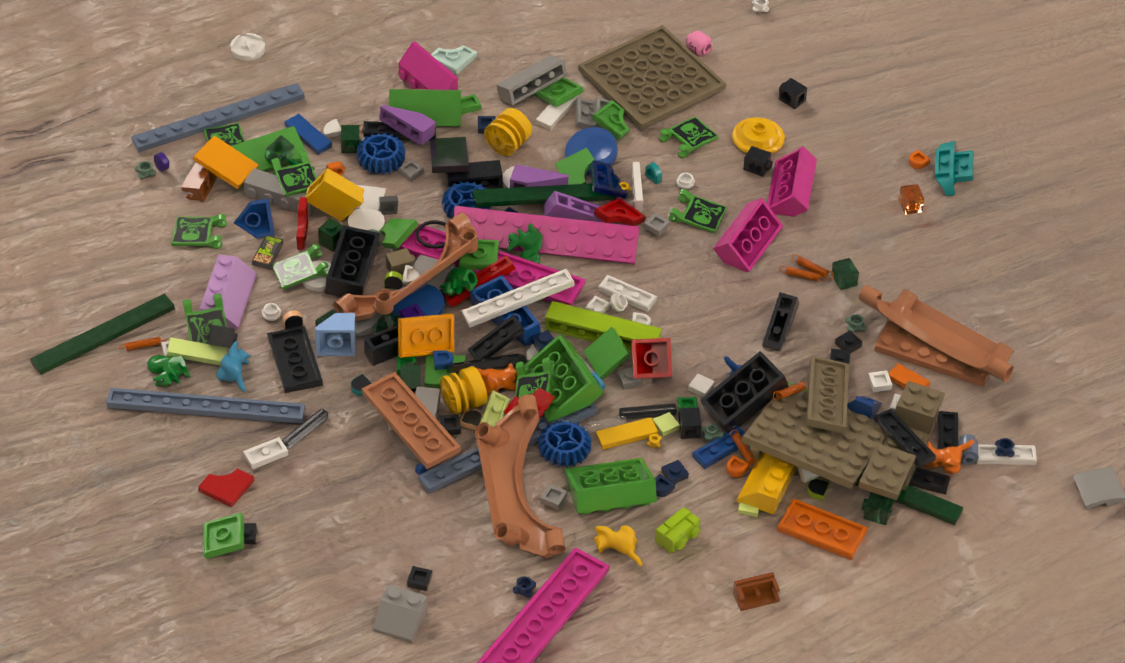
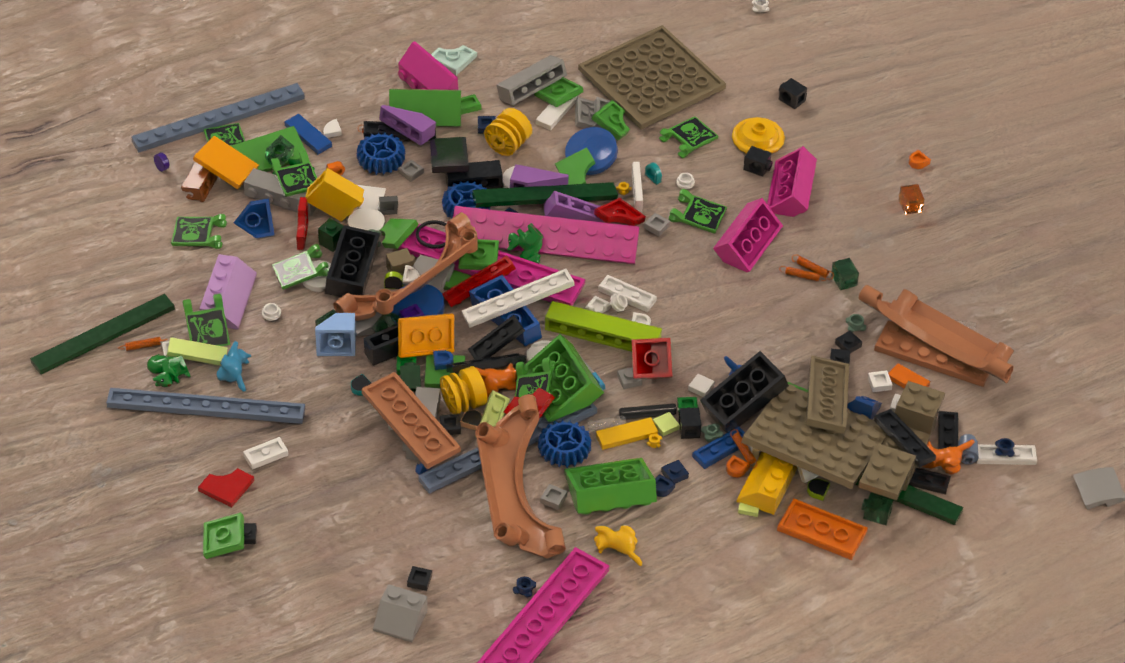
(145, 169): sand green plate -> none
(222, 336): black brick -> none
(247, 47): white tile -> none
(267, 252): tile -> none
(292, 319): black tile -> none
(294, 359): black tile -> none
(305, 428): axle -> none
(350, 138): dark green brick -> none
(459, 279): green animal -> none
(541, 340): dark blue plate -> none
(605, 180): clear blue wing -> none
(607, 353): bright green tile -> none
(678, 530): lime brick -> none
(699, 43): bright pink head -> none
(756, 591): dark orange hinge -> none
(781, 321): black slope -> none
(790, 390): orange piece -> none
(953, 166): teal plate -> none

